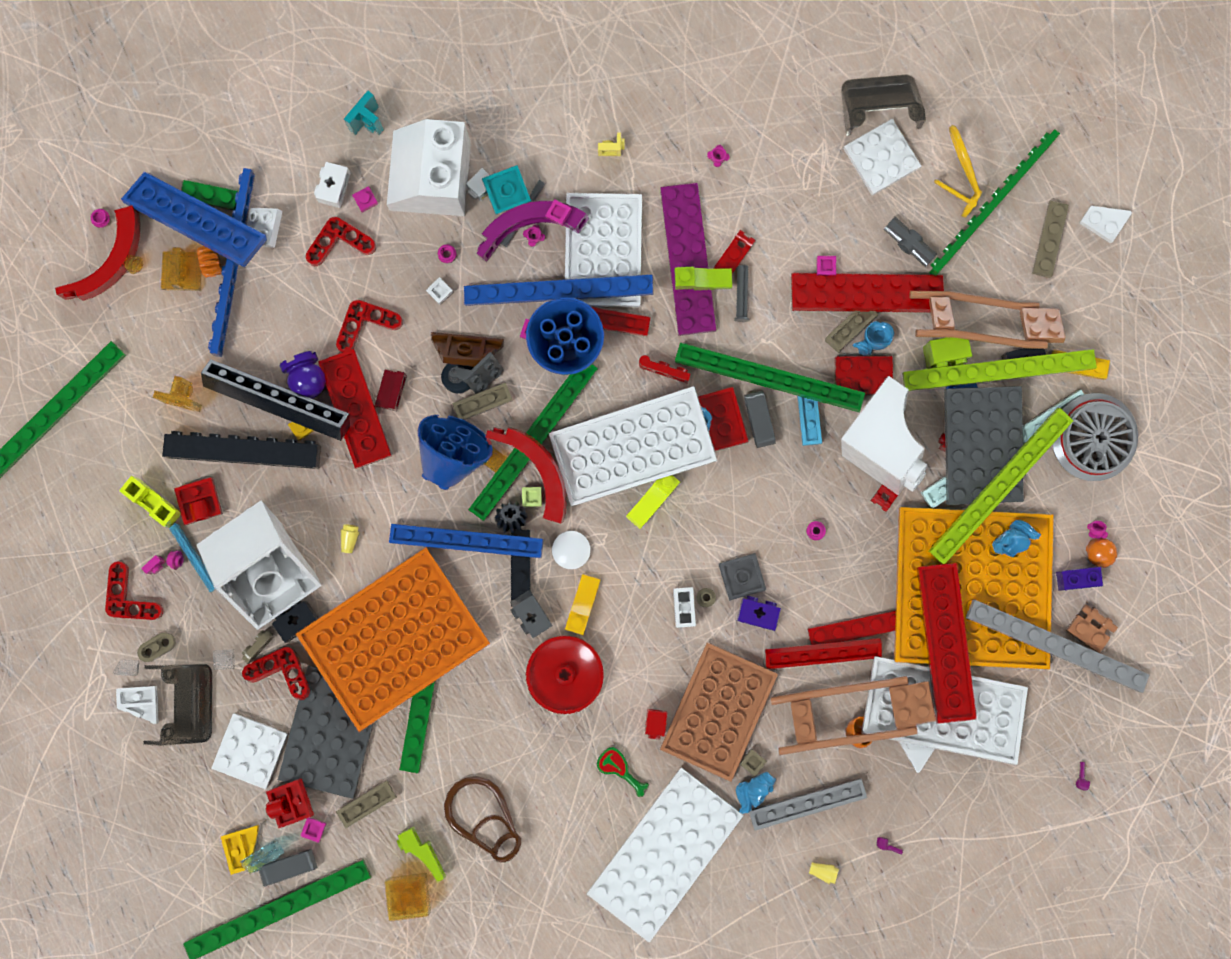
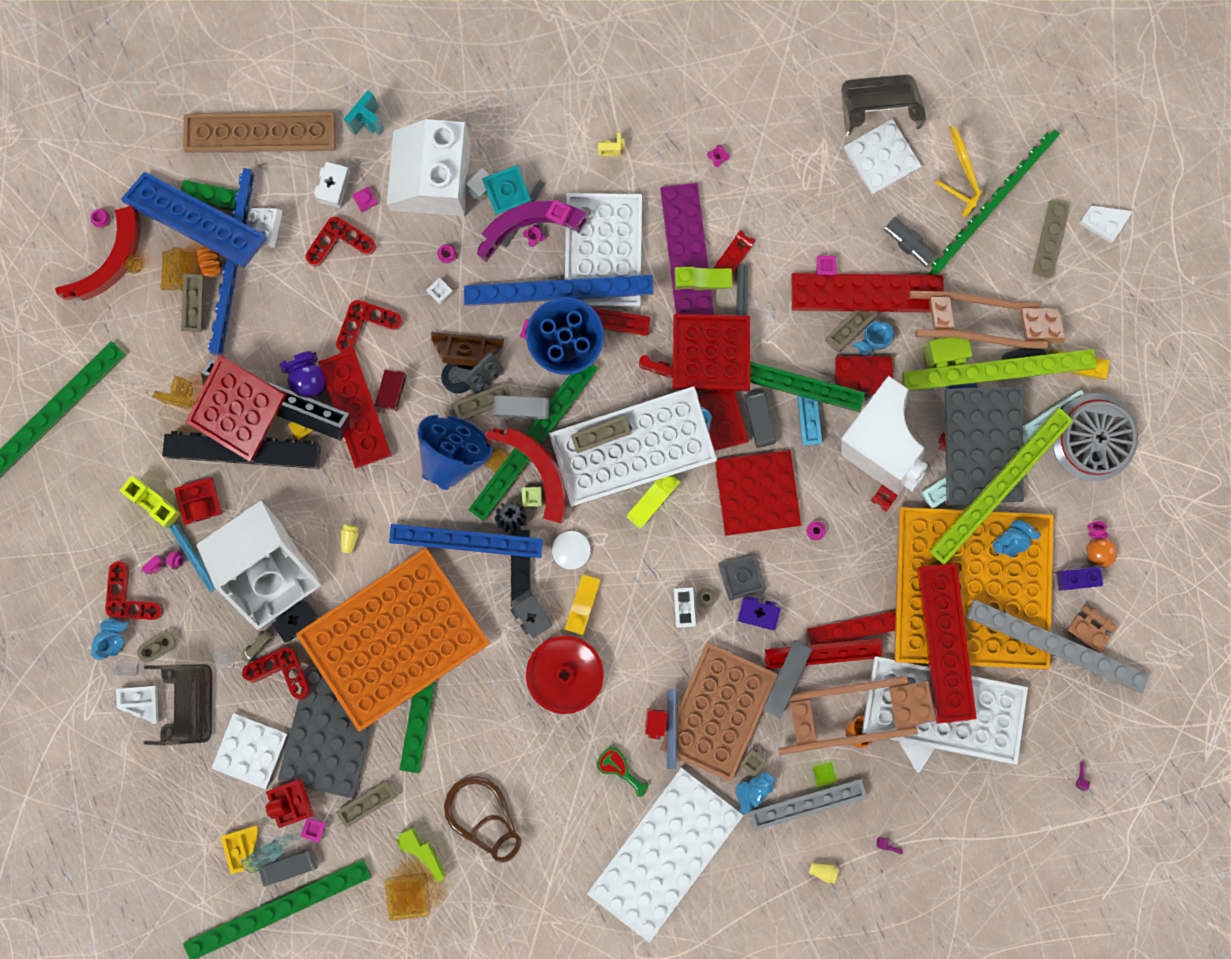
(108, 640): none -> dark azure hair
(192, 302): none -> dark tan plate
(235, 408): none -> plate
(259, 132): none -> medium nougat plate
(521, 407): none -> light grey beam
(601, 434): none -> dark tan plate
(671, 729): none -> sand blue piece
(711, 352): none -> red plate
(757, 493): none -> red plate
(787, 679): none -> dark grey tile
(824, 774): none -> clear neon green plate

